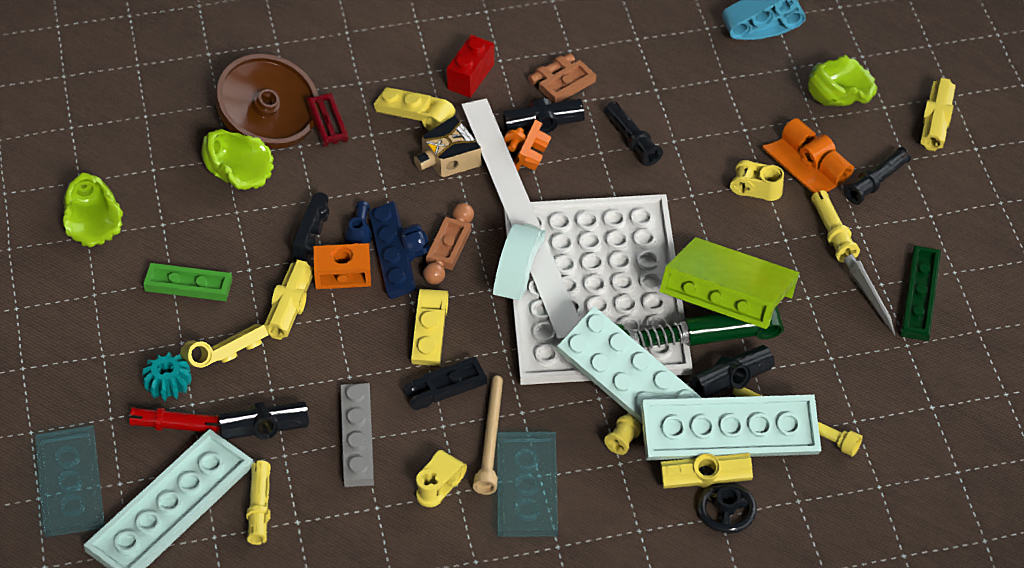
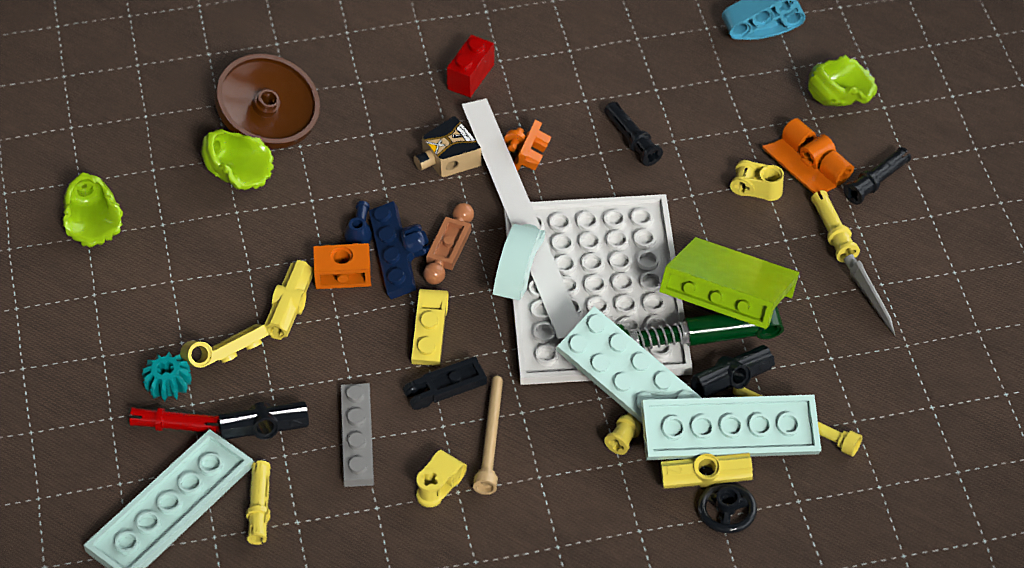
(69, 481): clear light blue tile -> none
(188, 282): bright green plate -> none
(311, 224): black hinge -> none
(333, 137): dark red tile -> none
(415, 106): light yellow plate -> none
(527, 484): clear light blue tile -> none
(546, 112): black piece -> none
(566, 82): nougat plate -> none
(921, 293): dark green tile -> none
(938, 114): light yellow piece -> none

